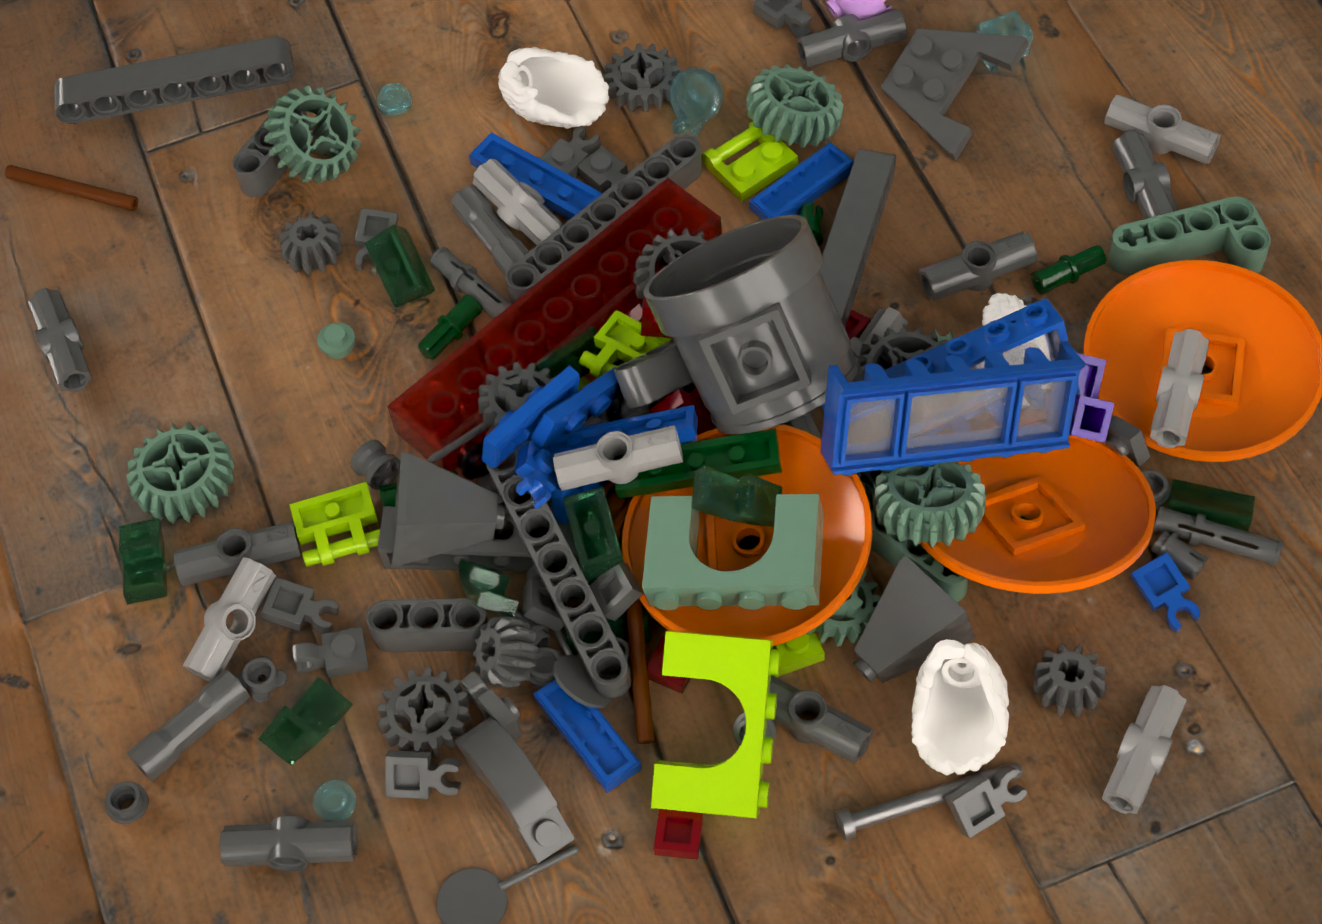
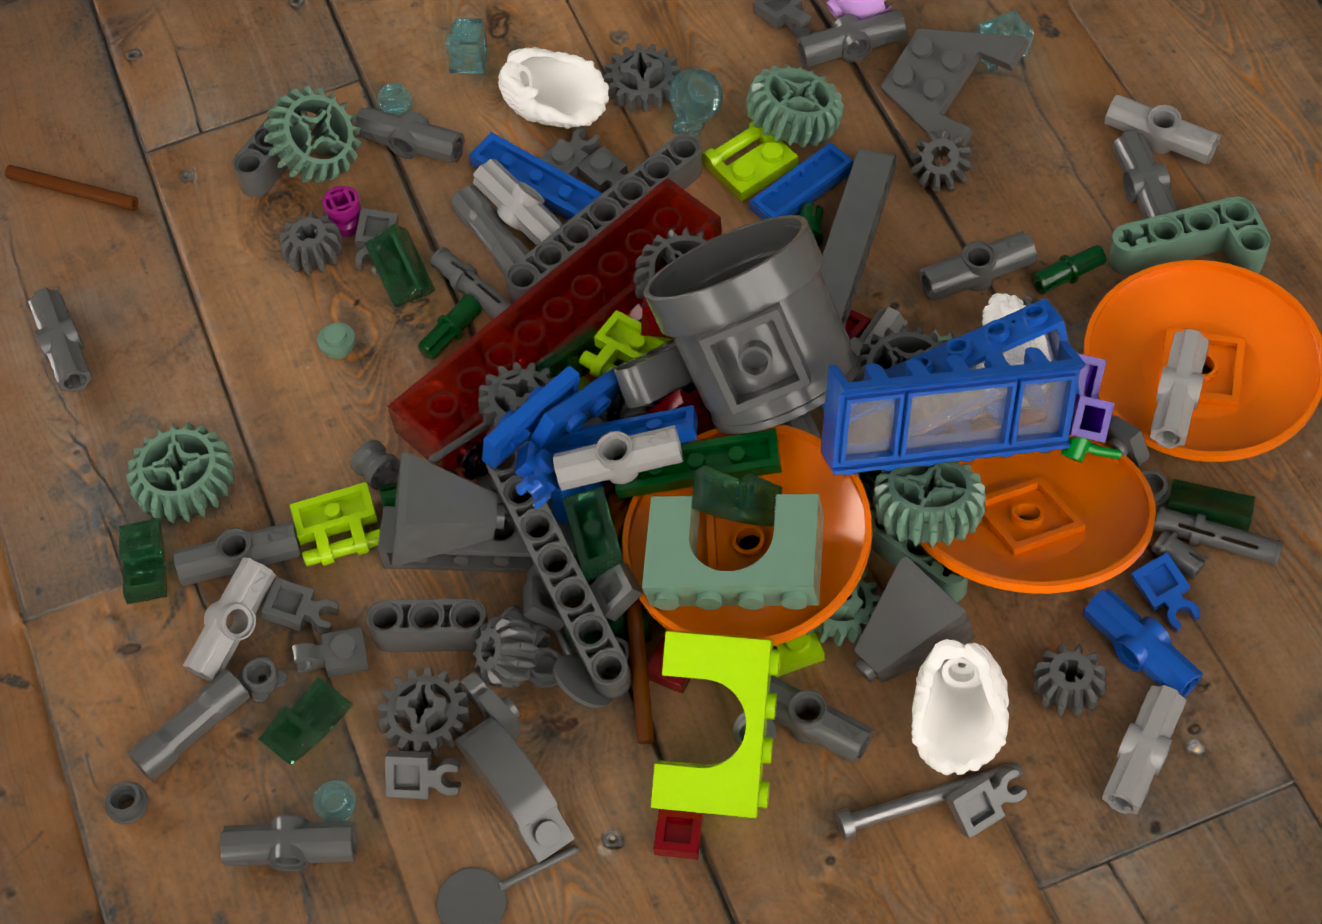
(173, 80): dark grey beam -> none
(343, 209): none -> magenta wheel
(410, 135): none -> dark grey piece
(467, 46): none -> clear light blue brick
(486, 587): clear green slope -> none
(589, 736): blue plate -> none
(941, 147): none -> dark grey gear
(1080, 446): none -> green hand
(1141, 643): none -> blue piece

